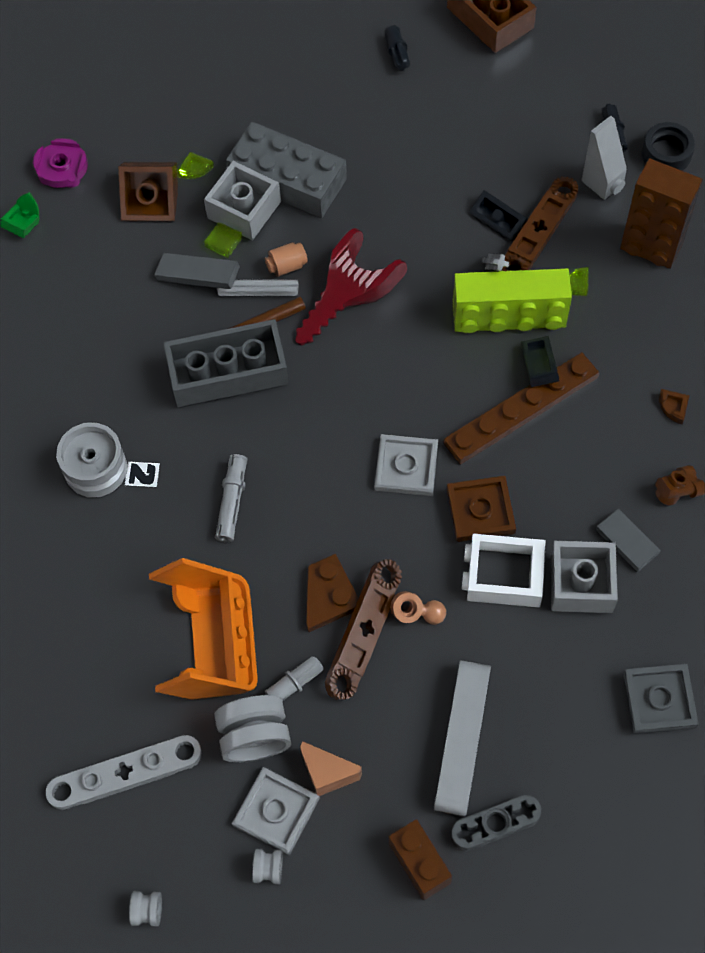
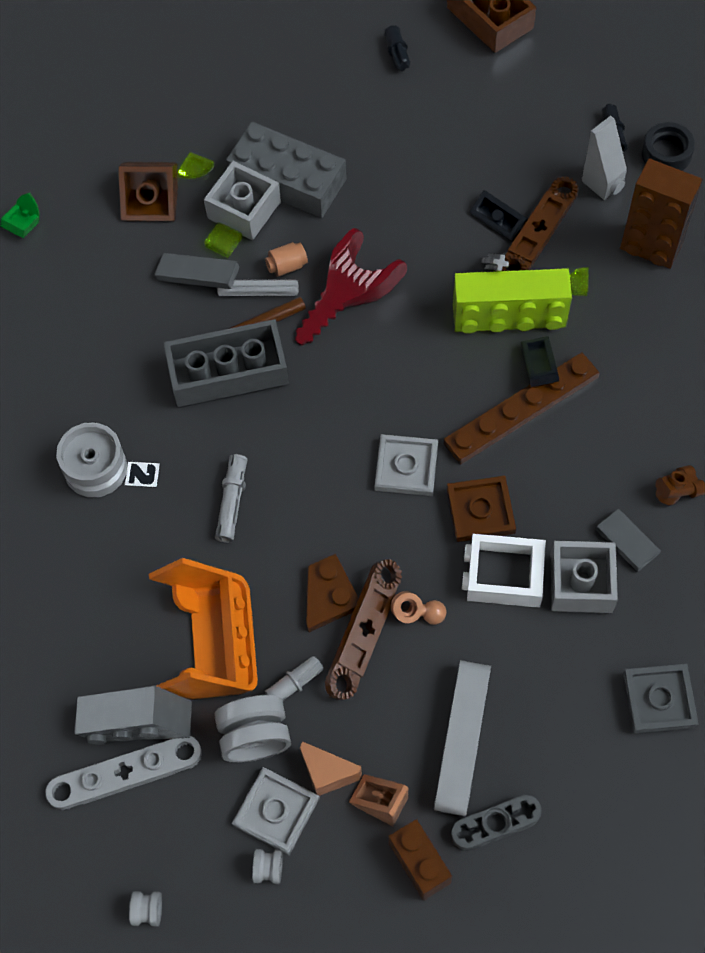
(60, 176): magenta plate -> none
(133, 715): none -> wedge
(380, 798): none -> nougat slope
(673, 405): reddish brown tile -> none

